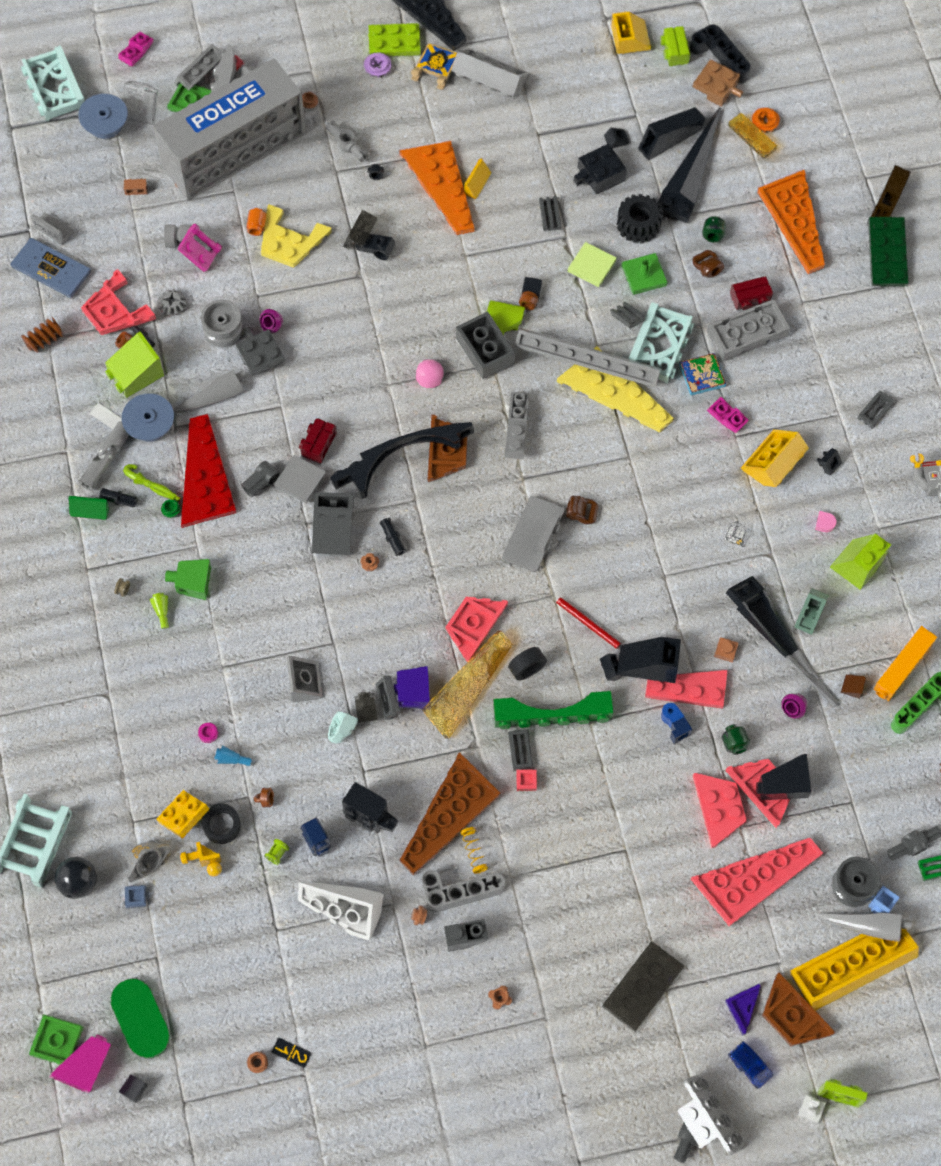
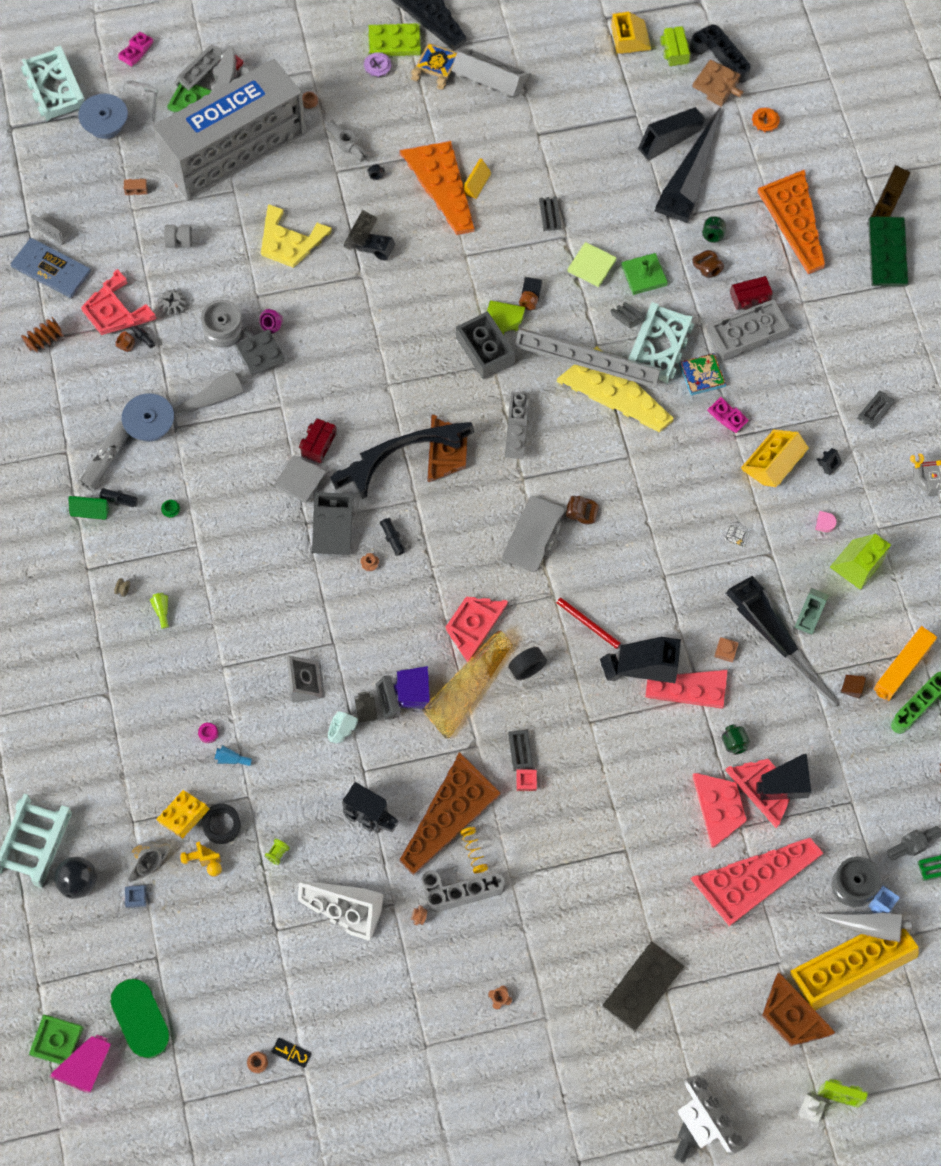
(105, 415): white sticker -> none
(133, 1088): black slope -> none
(134, 366): lime slope -> none
(155, 487): lime piece -> none
(191, 578): bright green torso -> none
(195, 251): dark pink plate -> none
(205, 483): red wing -> none
(256, 221): orange brick -> none
(264, 475): dark grey piece -> none
(266, 797): dark orange tile -> none
(316, 837): dark blue brick -> none
(429, 373): bright pink hair -> none
(465, 935): dark grey slope -> none
(594, 707): green arch -> none
(600, 169): black hinge -> none
(616, 137): black slope -> none
(639, 206): black tyre -> none
(677, 722): leg -> none
(742, 1007): dark purple tile -> none
(751, 1064): clear blue slope -> none
(752, 135): clear yellow plate -> none
(794, 705): magenta cone -> none

